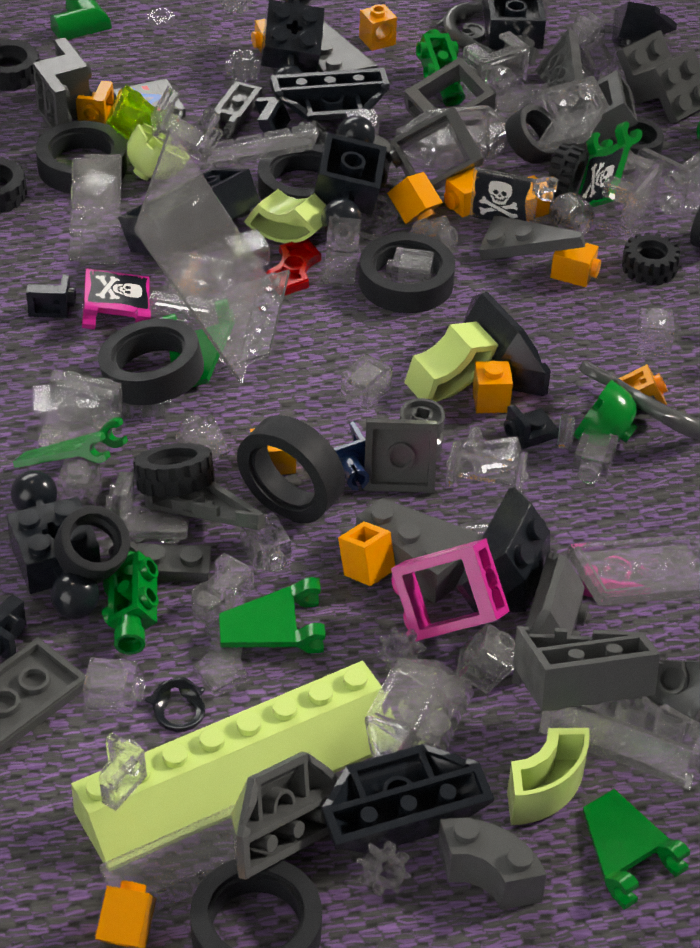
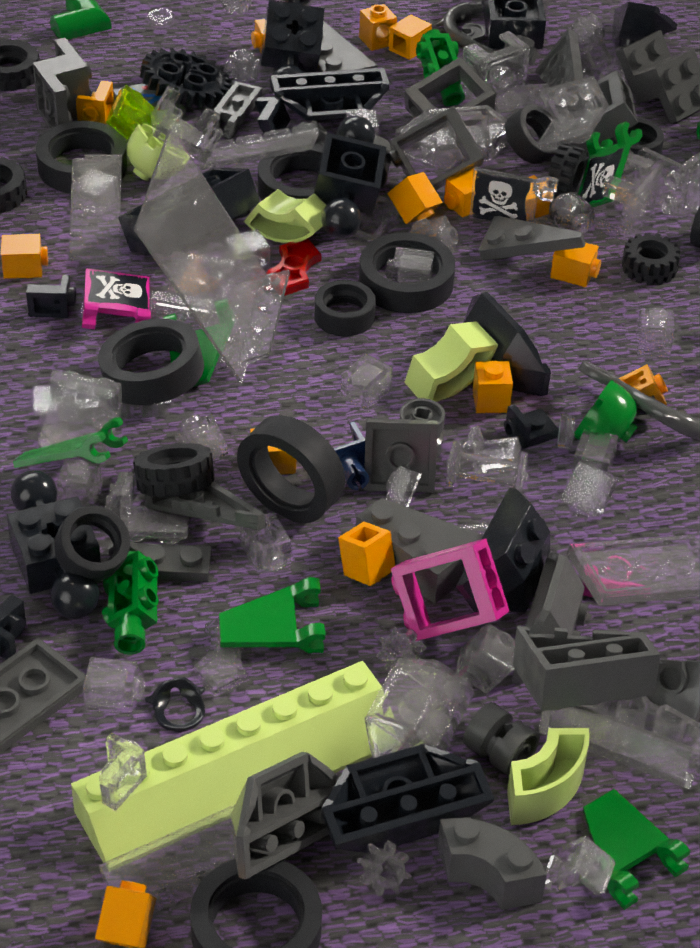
(23, 256): none -> light orange brick
(191, 75): none -> black gear
(223, 591): clear leg -> none
(342, 251): clear slope -> none
(344, 323): none -> black tyre
(402, 485): none -> clear bracket
(406, 34): none -> light orange brick
(497, 736): none -> dark grey wheel
(578, 863): none -> clear bracket
(589, 490): none -> clear brick

